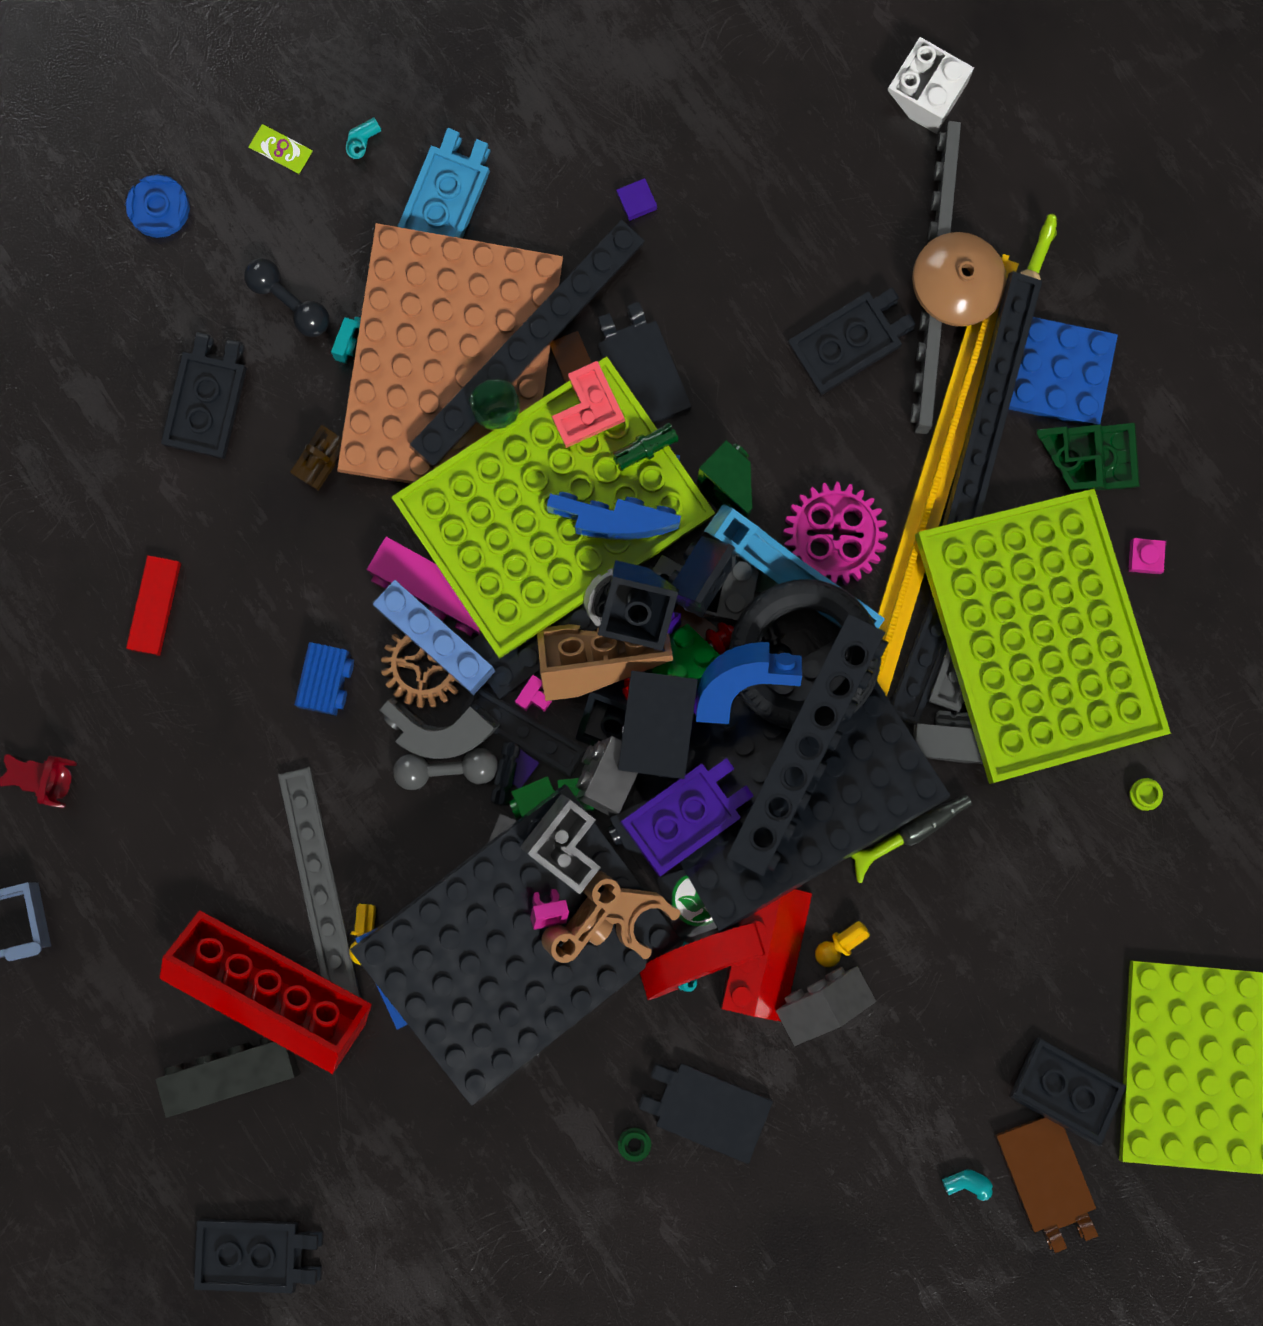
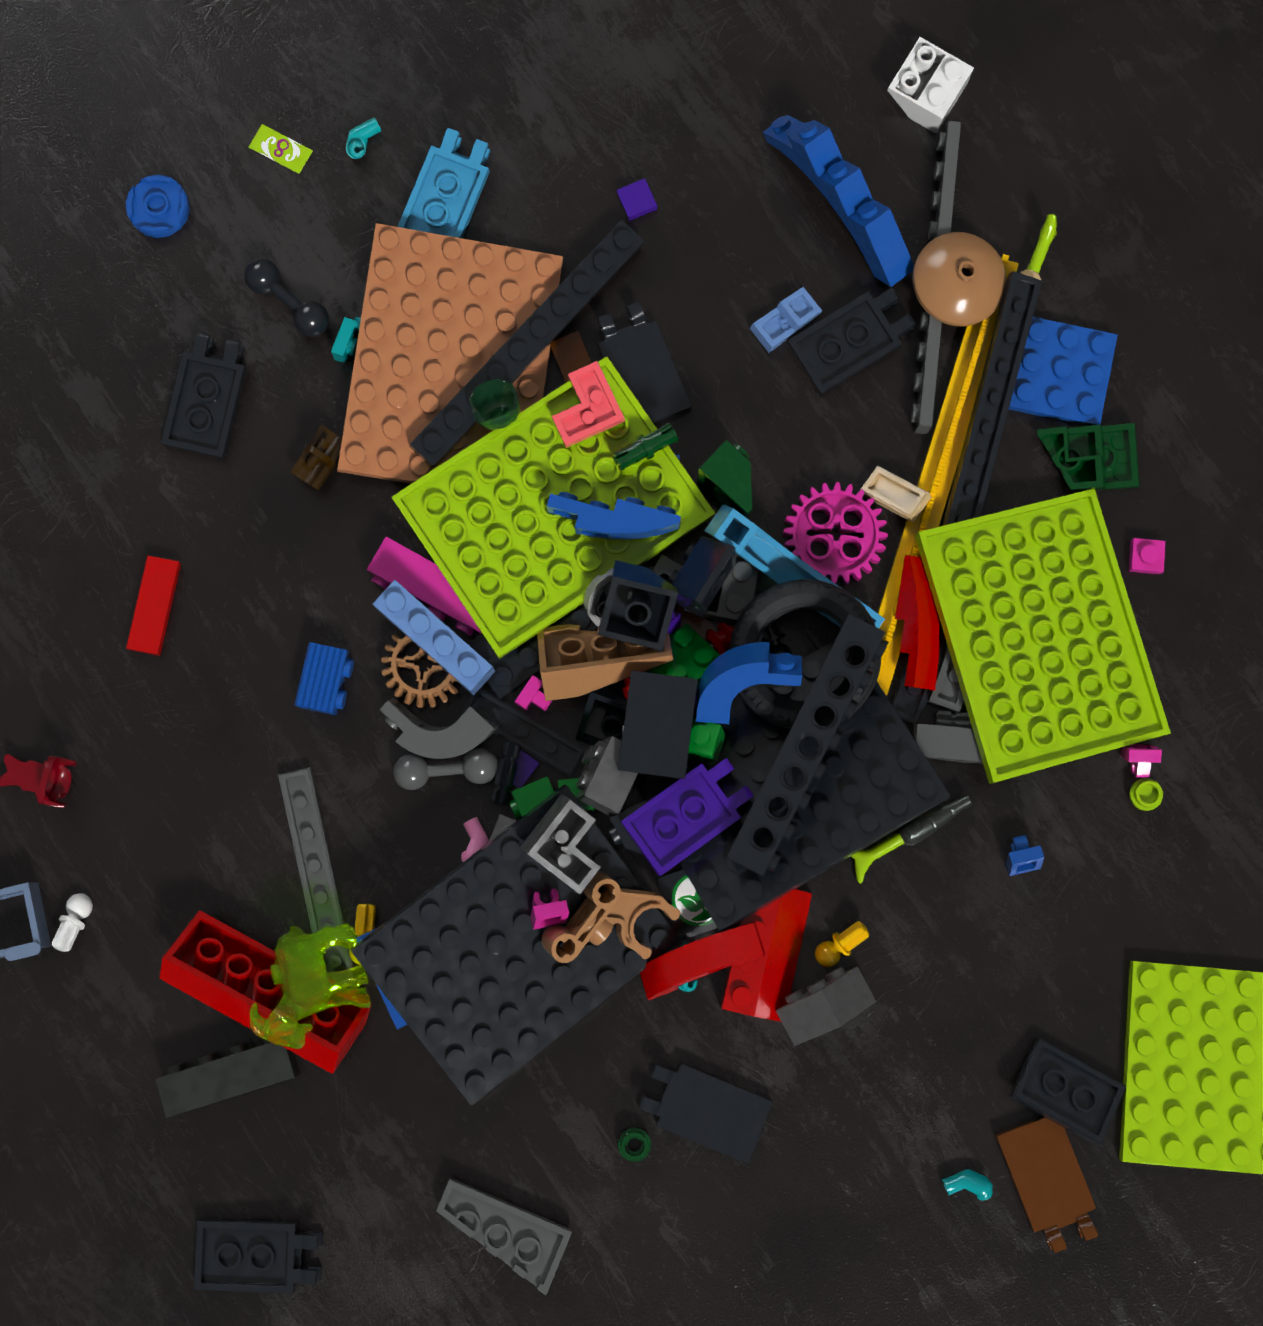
(78, 907): none -> white axle
(307, 984): none -> clear neon green animal
(477, 836): none -> bright pink arm
(511, 1233): none -> dark grey wing
(706, 742): none -> green brick
(786, 319): none -> medium blue slope
(843, 185): none -> blue arch
(895, 494): none -> tan tile
(920, 627): none -> red slope
(1023, 858): none -> blue tile
(1141, 757): none -> dark pink tile

